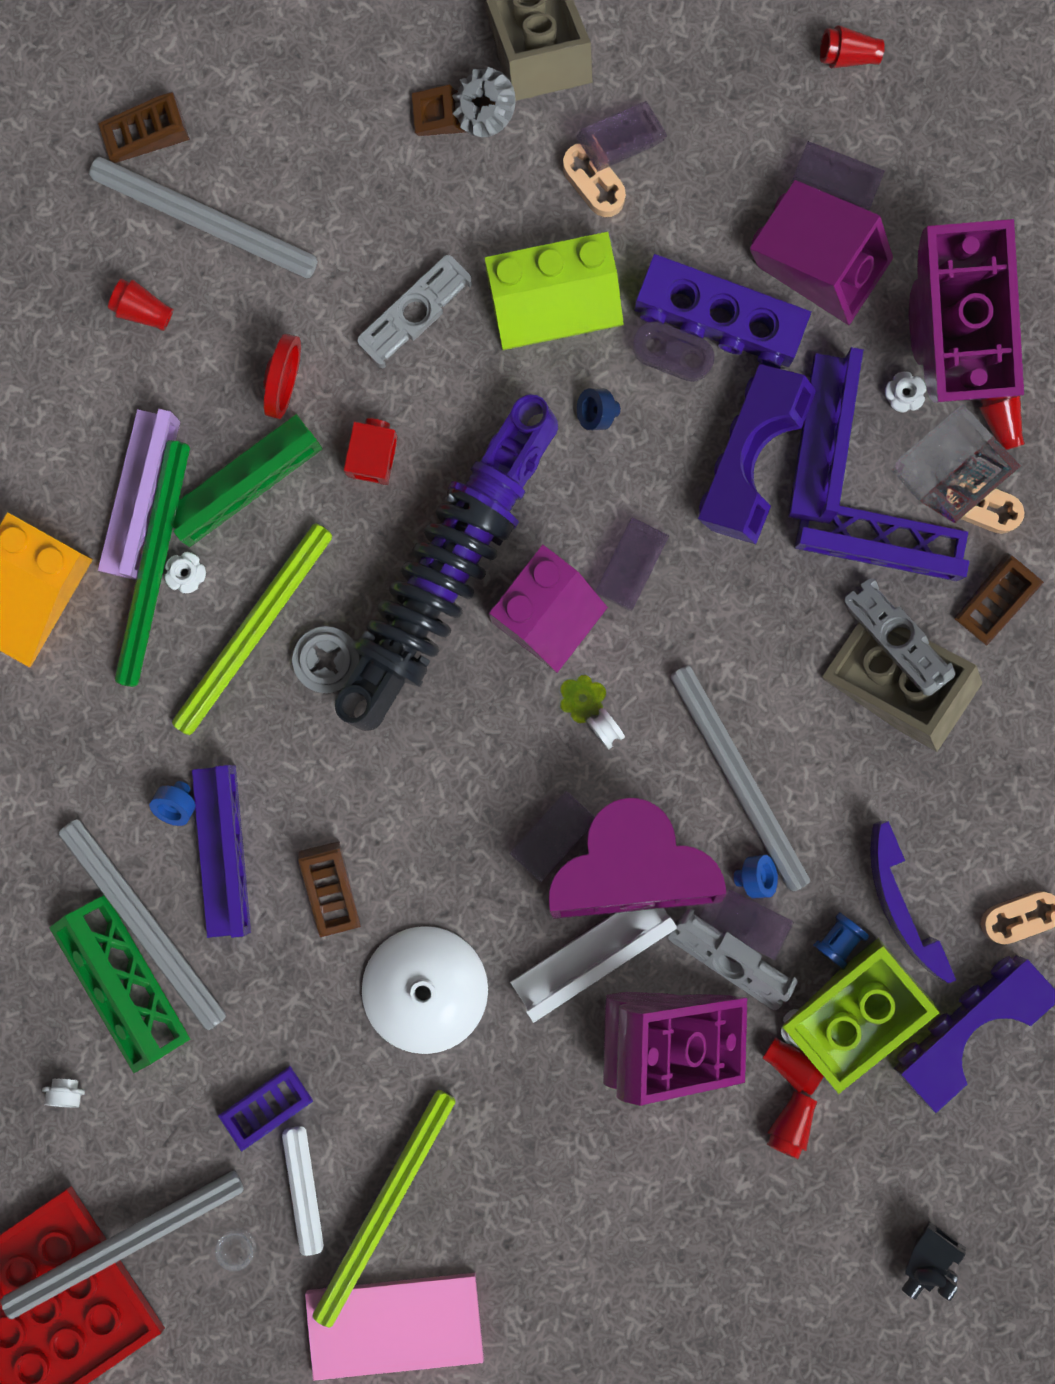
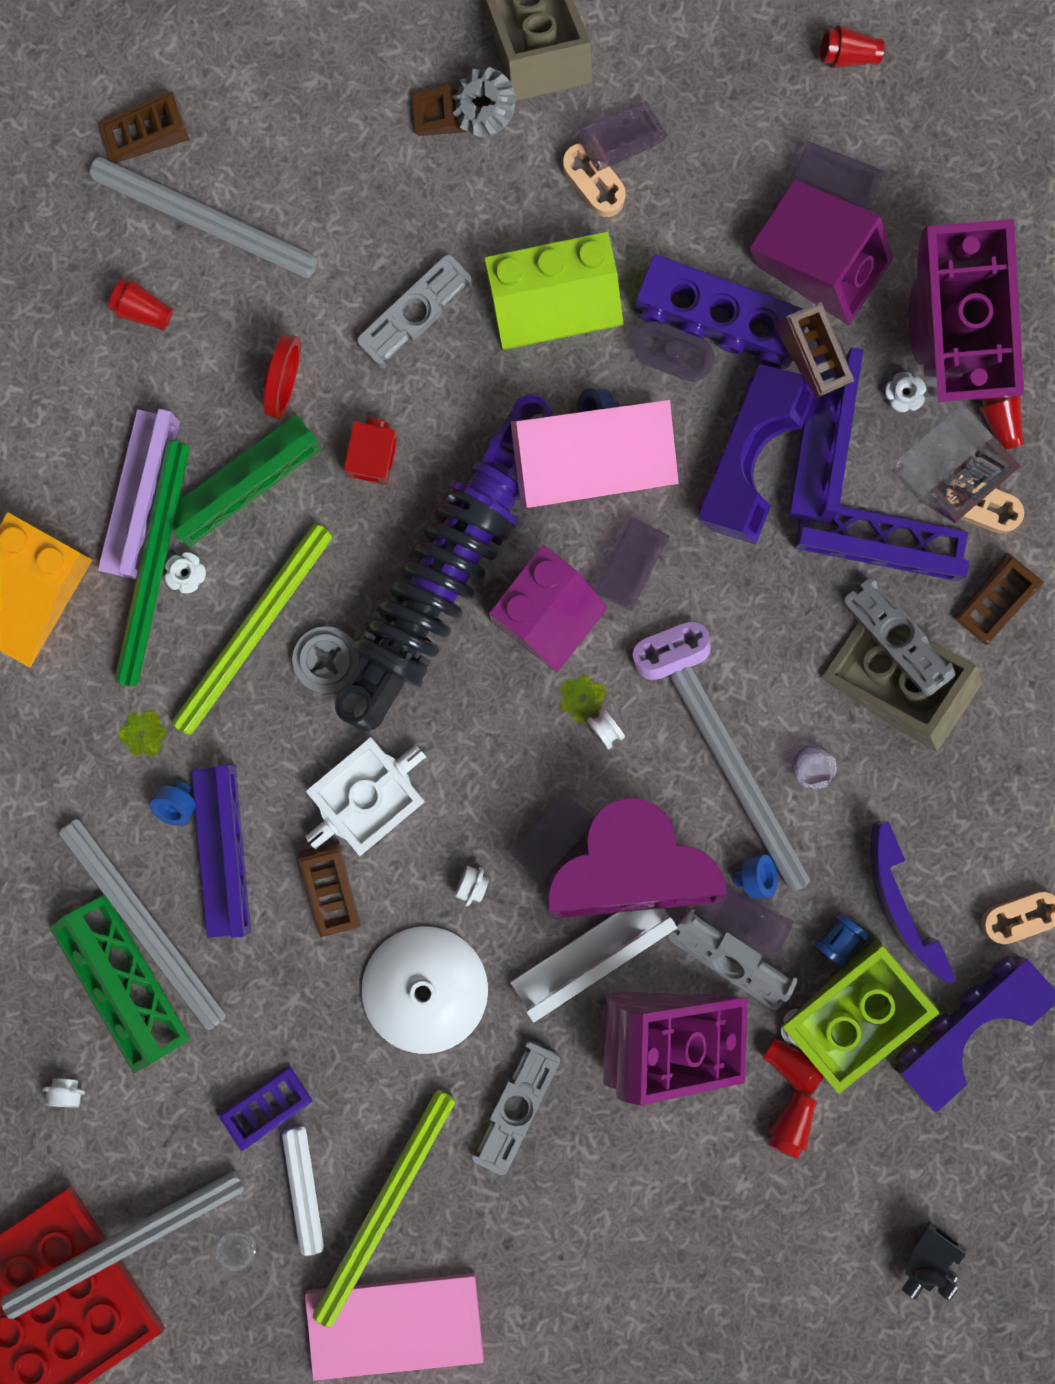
(151, 743): none -> clear neon green plant
(365, 796): none -> white plate
(472, 885): none -> white plate
(507, 1133): none -> light grey piece
(594, 453): none -> bright pink tile
(671, 650): none -> lavender beam
(796, 343): none -> reddish brown slope
(814, 767): none -> clear purple tile

